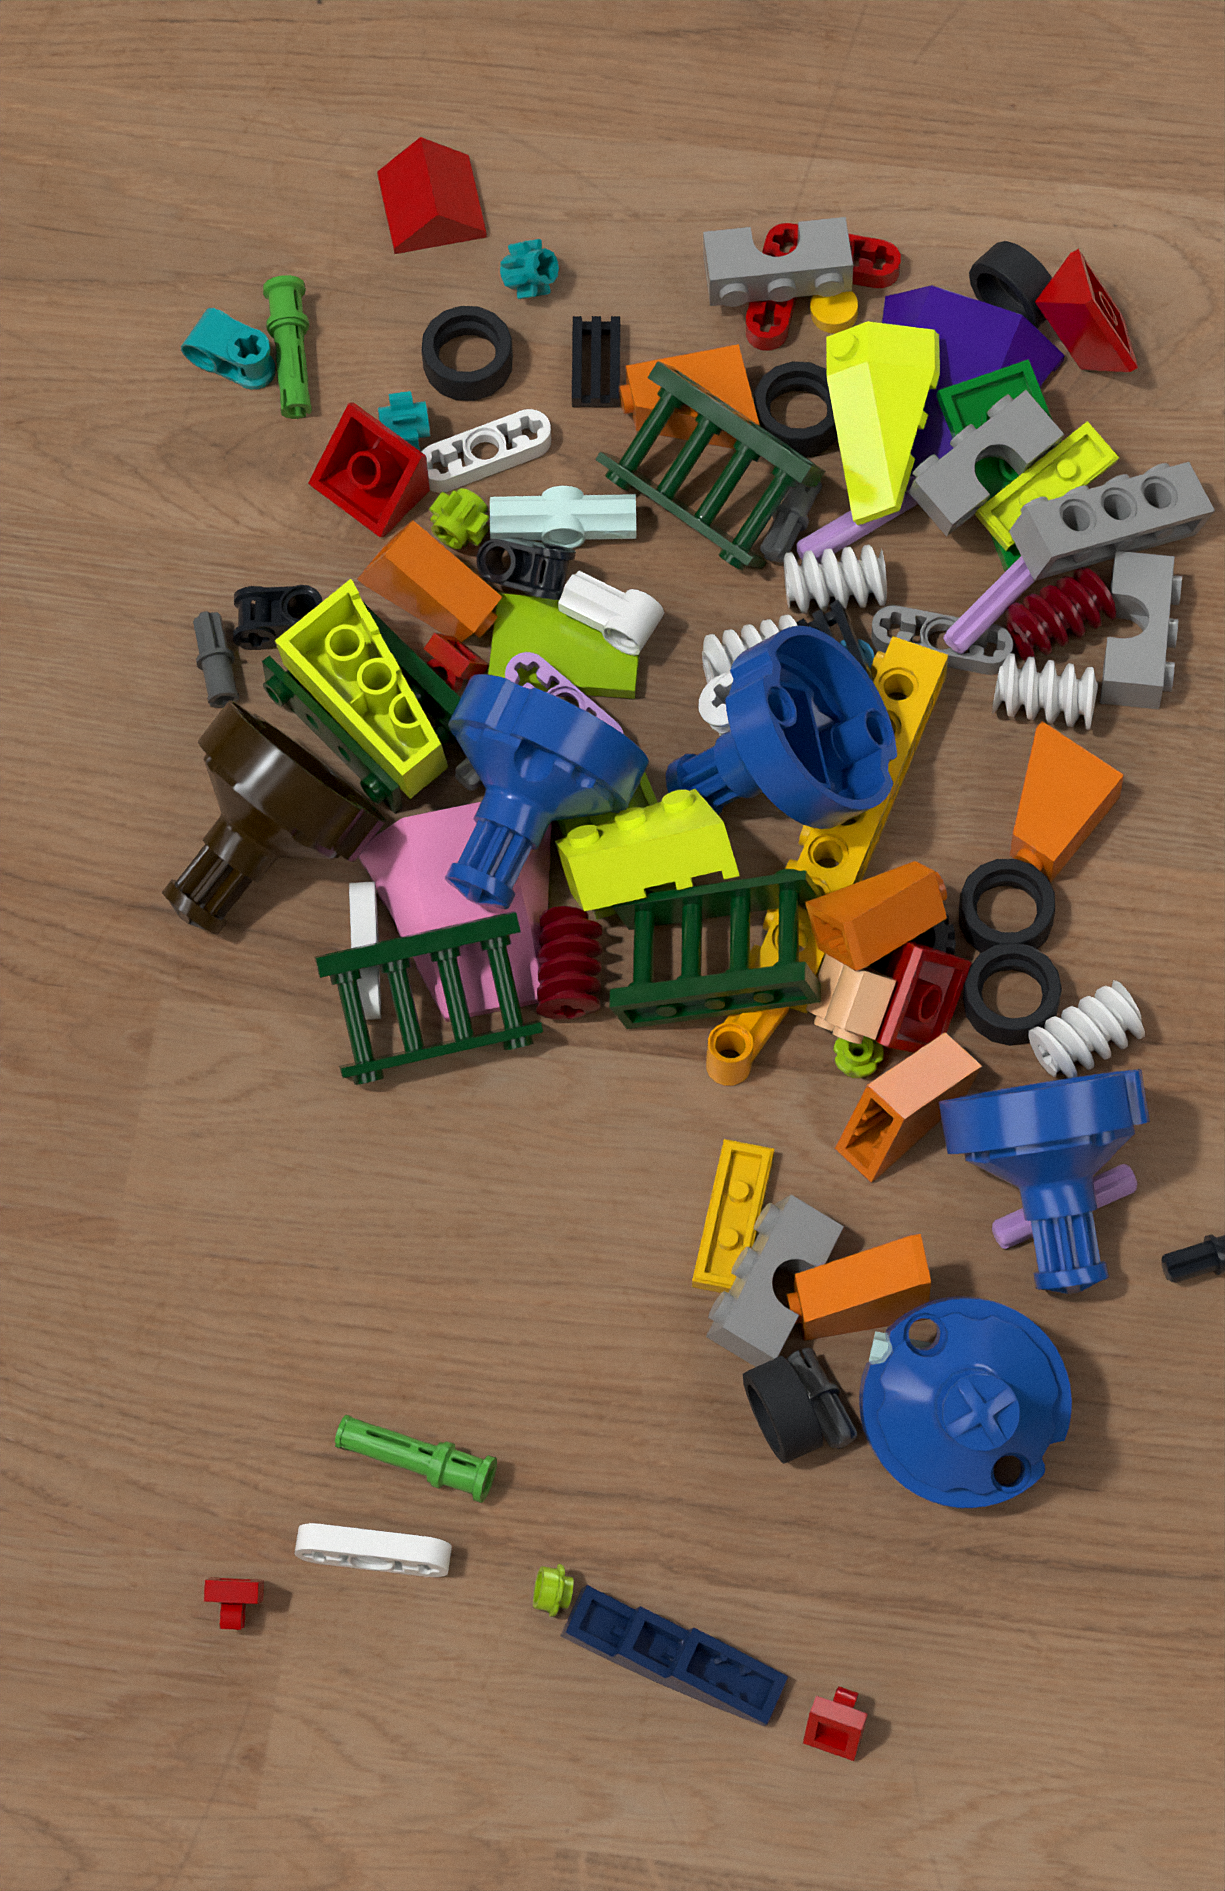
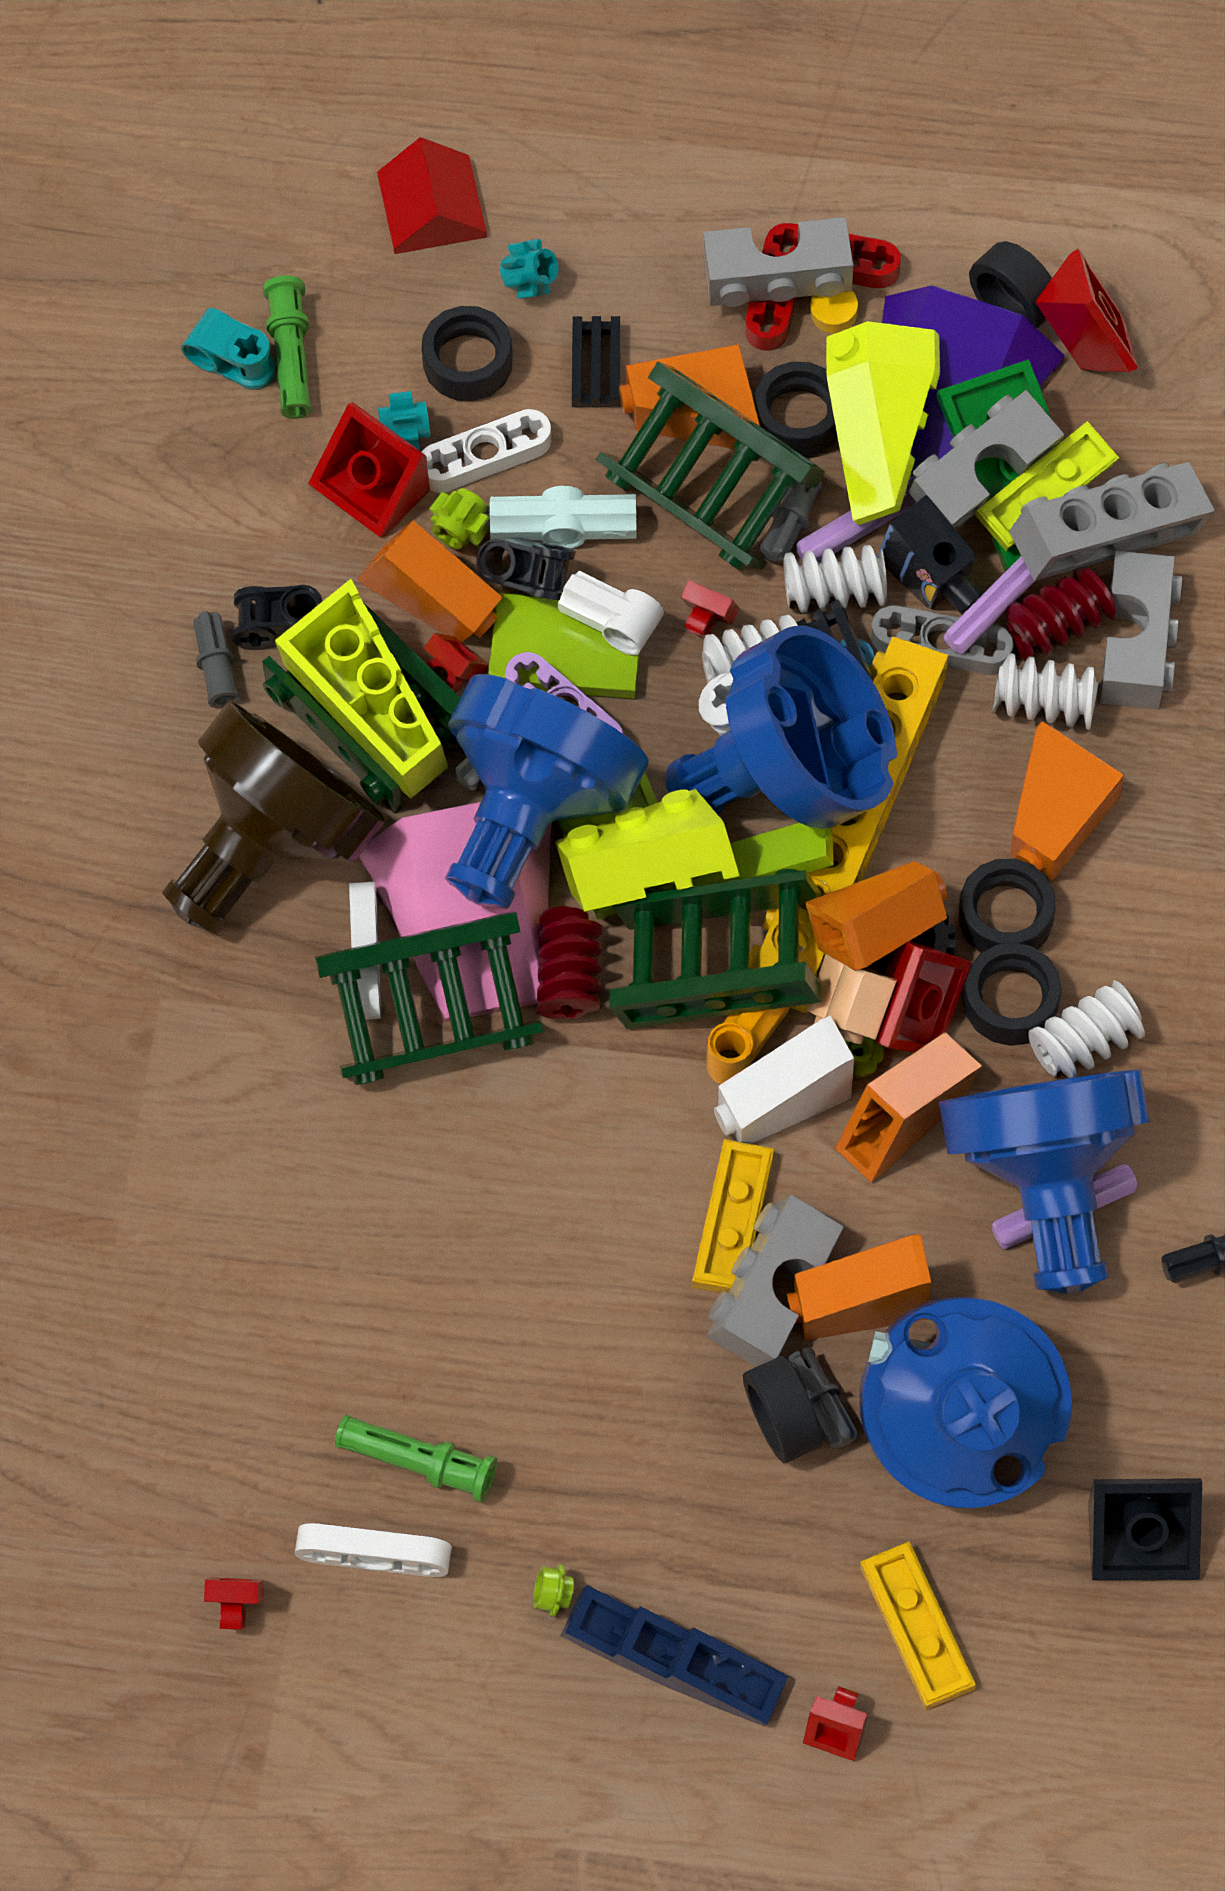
(707, 608): none -> tile
(784, 848): none -> lime tile
(787, 1085): none -> white slope
(917, 1626): none -> yellow tile
(930, 557): none -> black torso
(1145, 1529): none -> black slope

